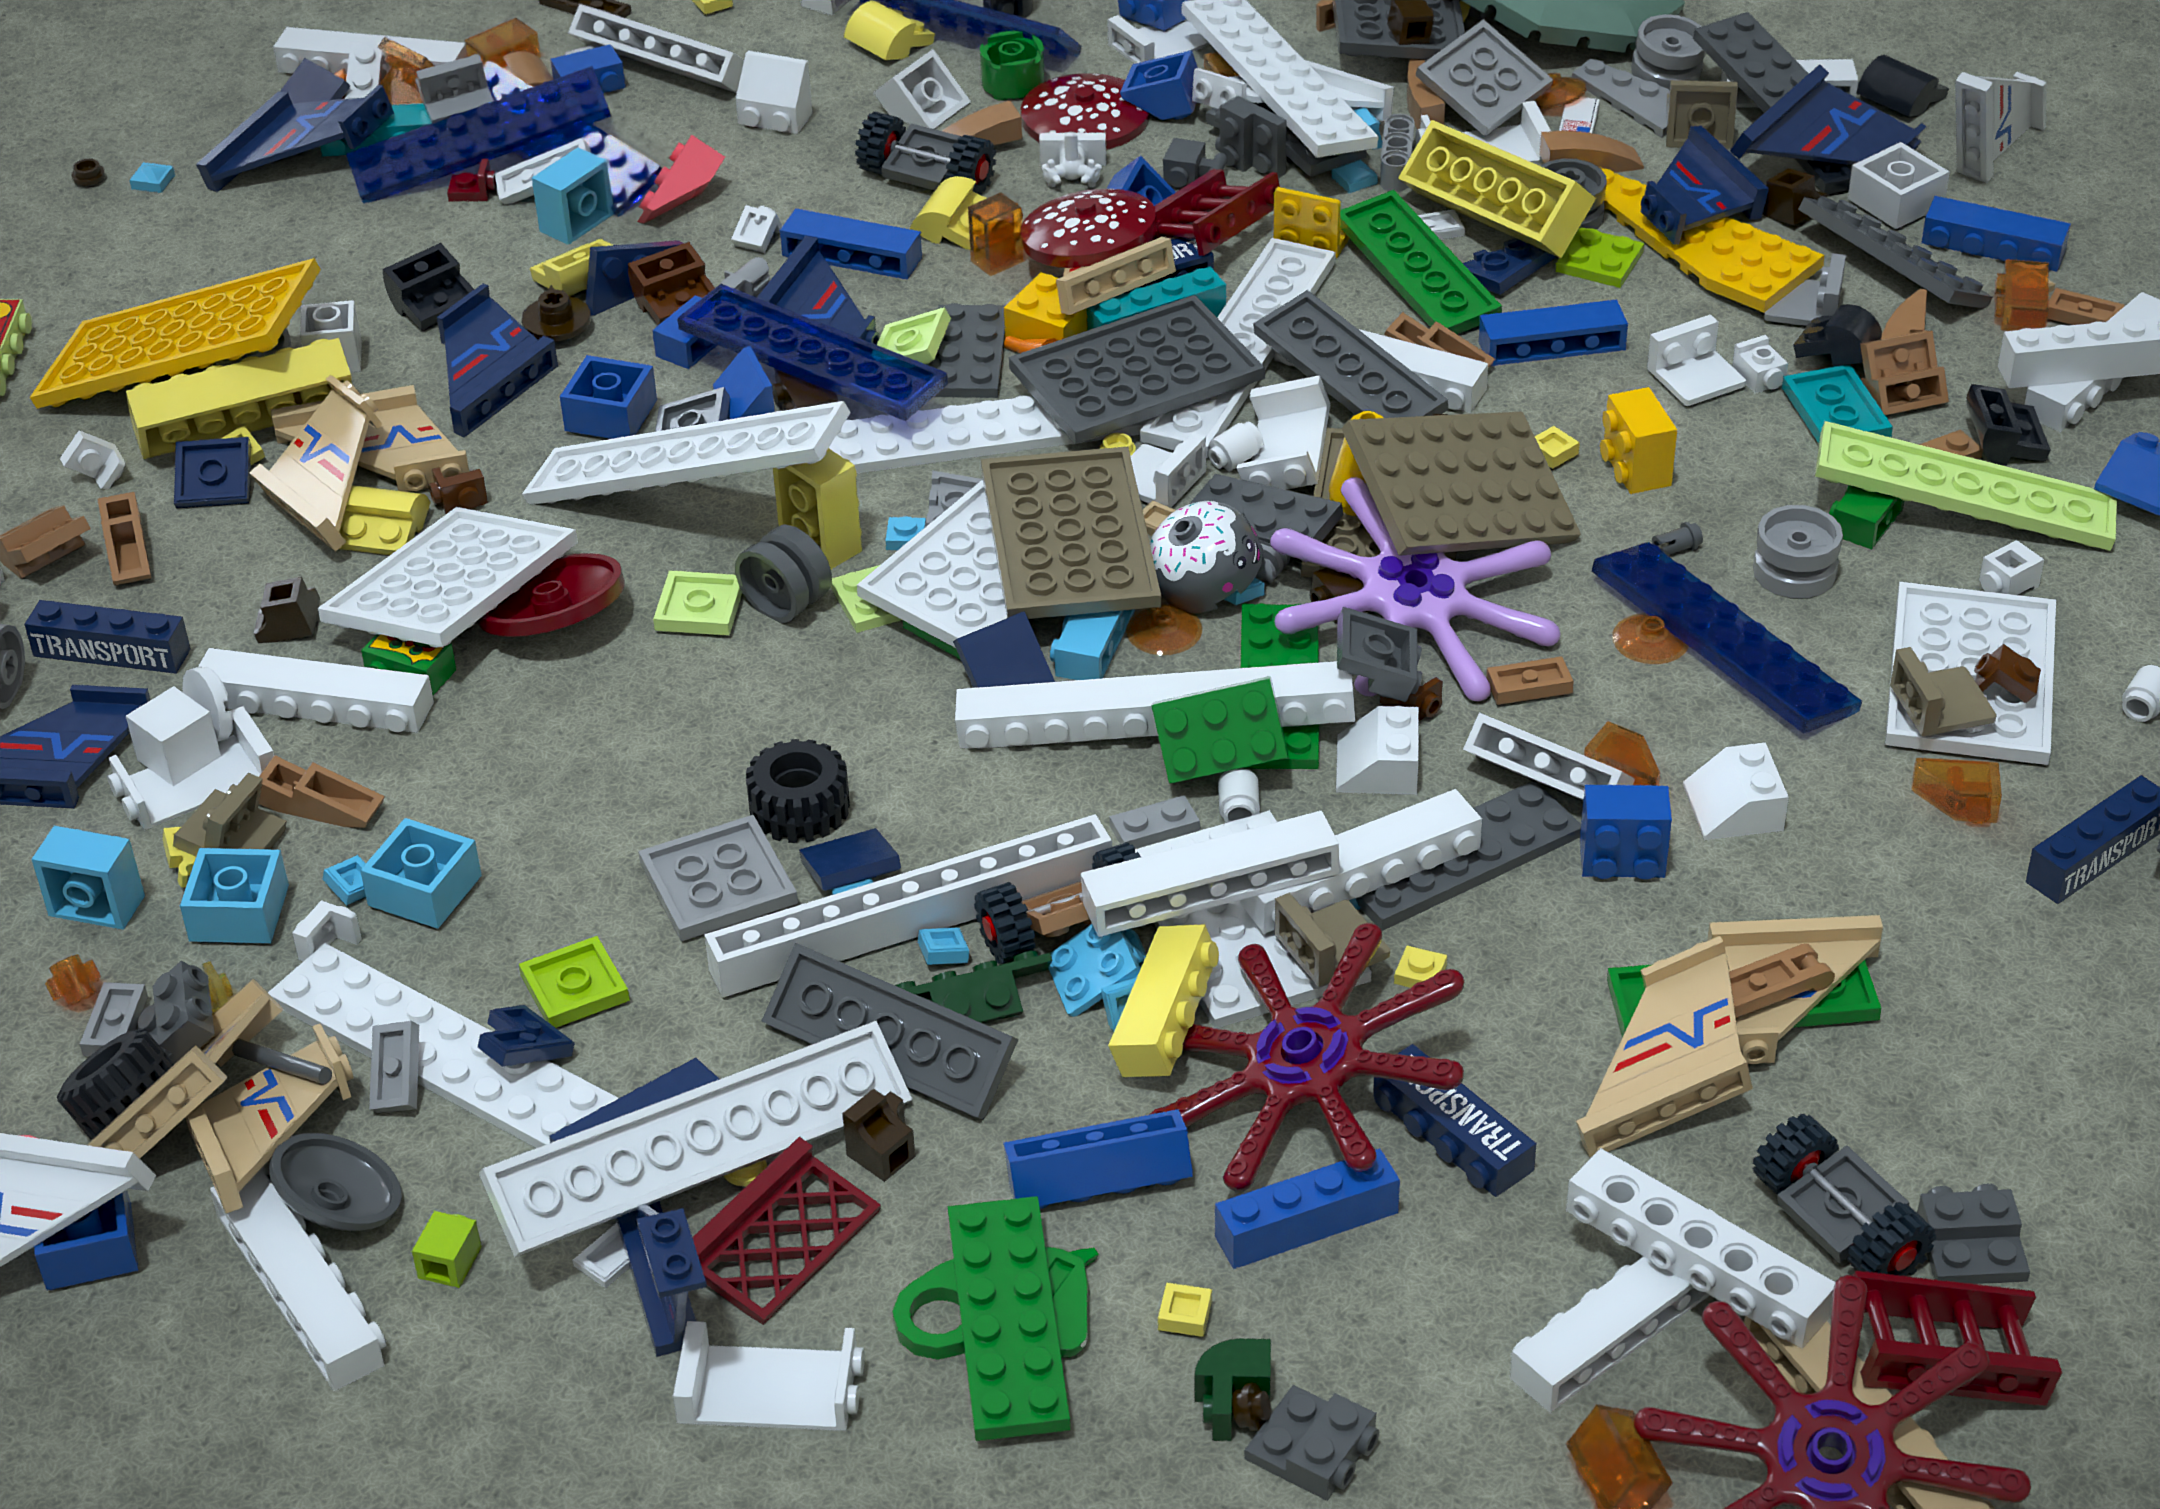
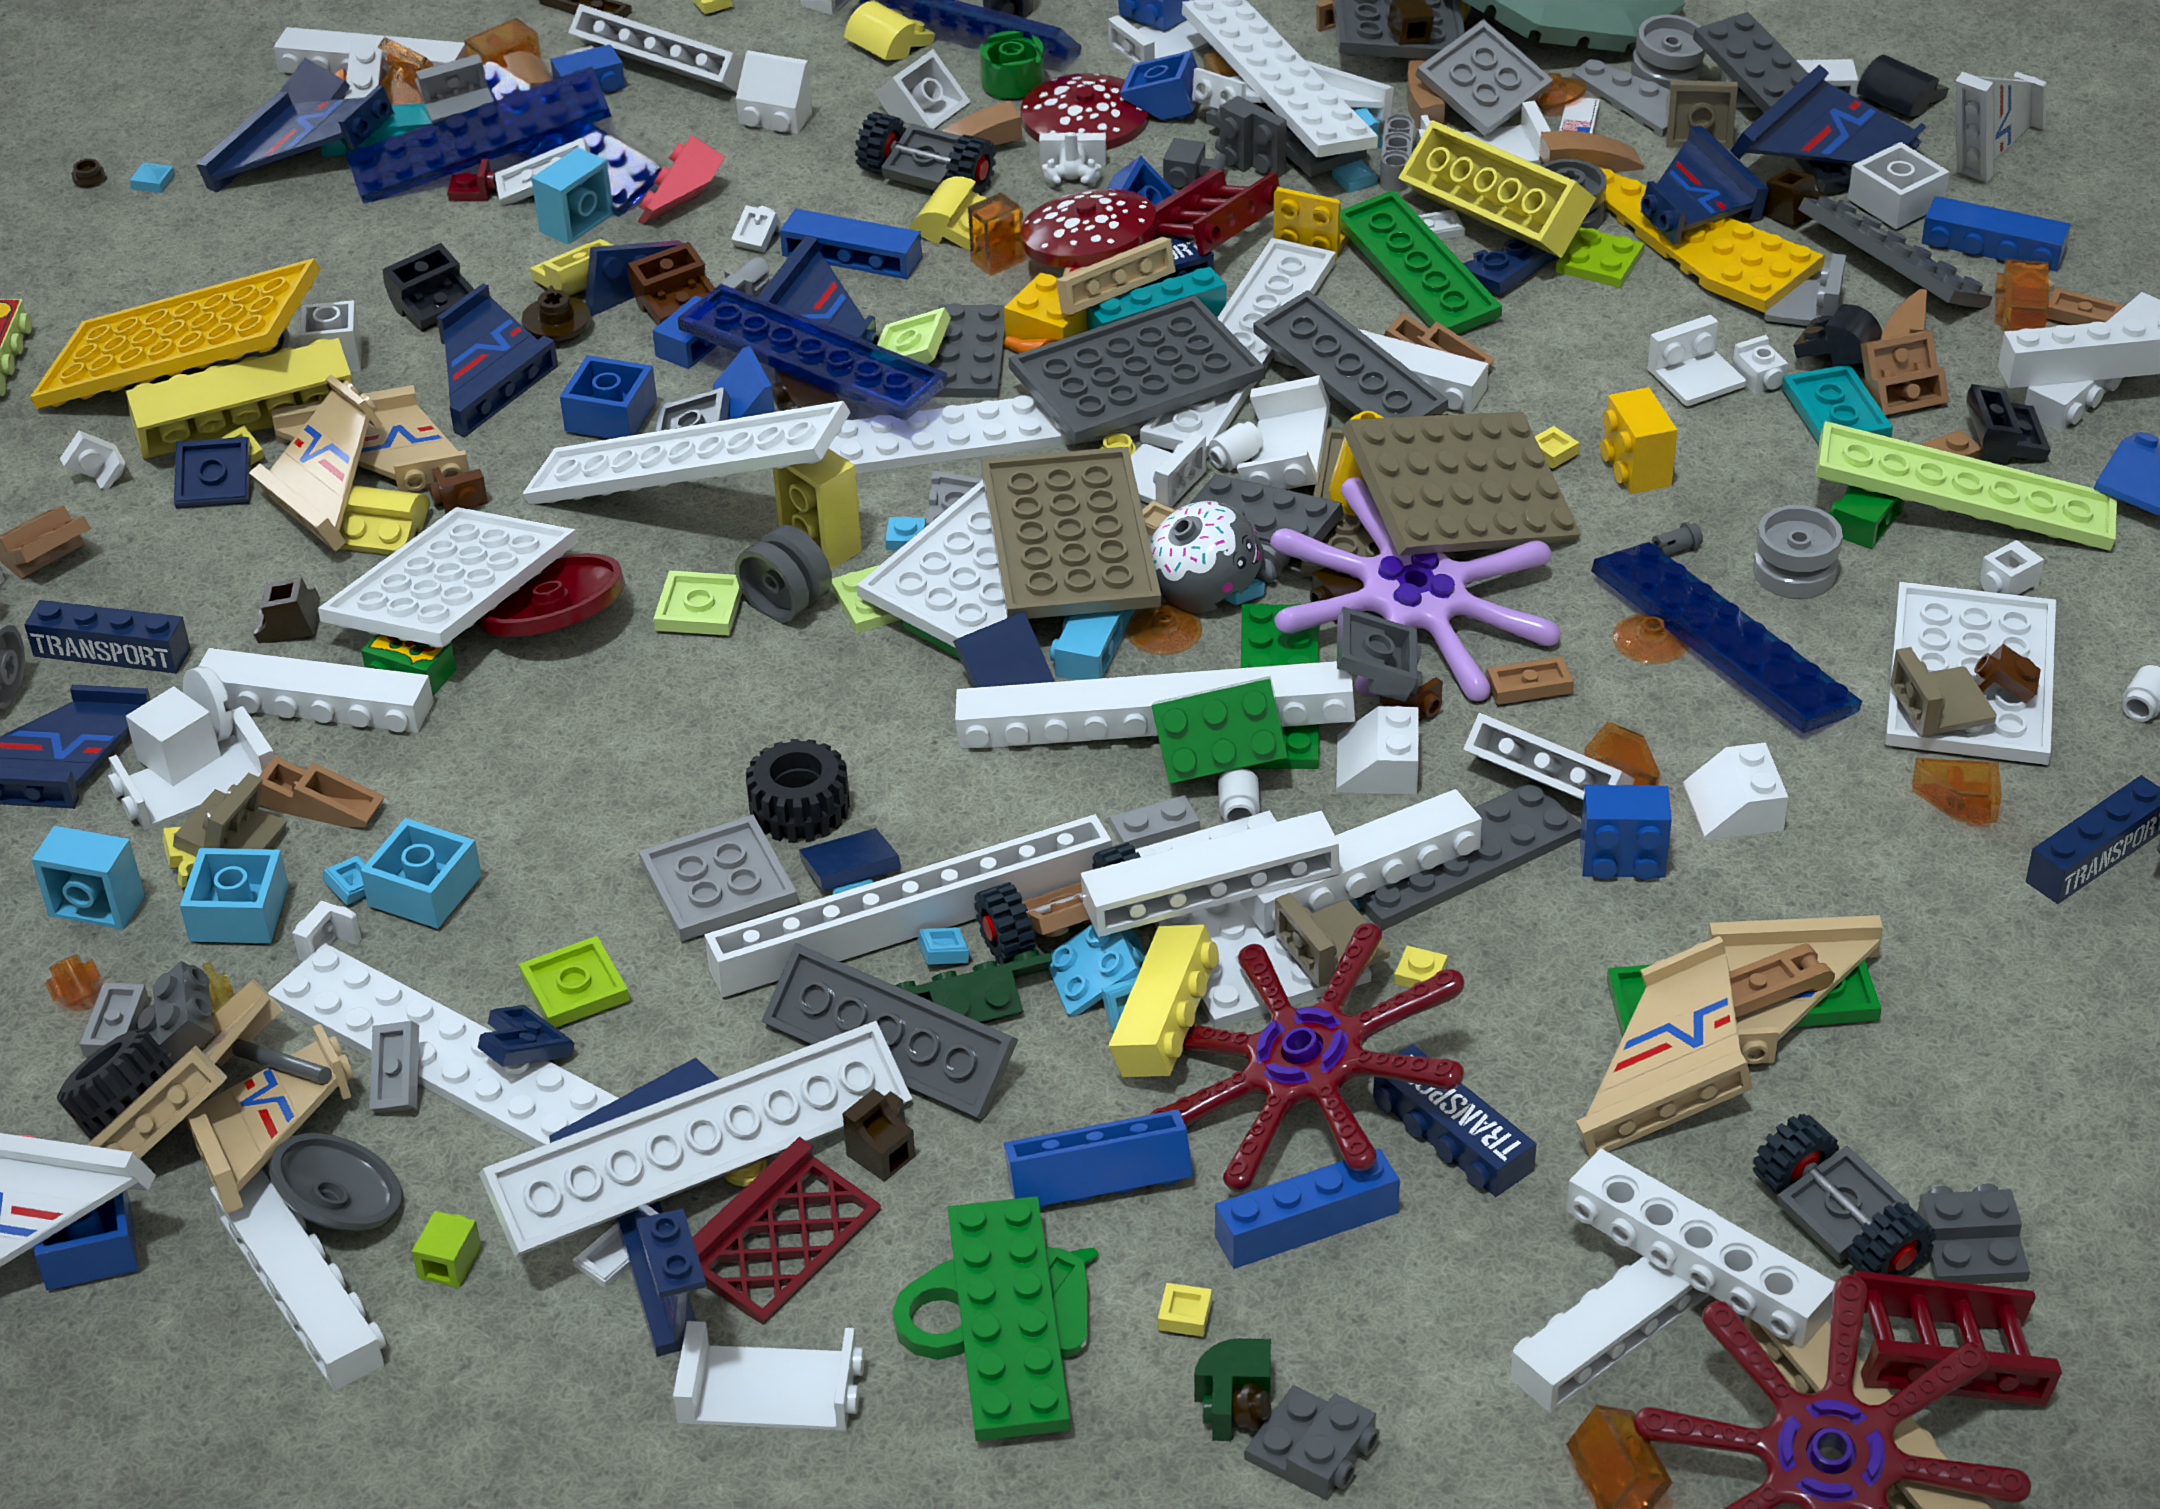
(124, 538): medium nougat slope -> none
(1553, 332): blue brick -> none

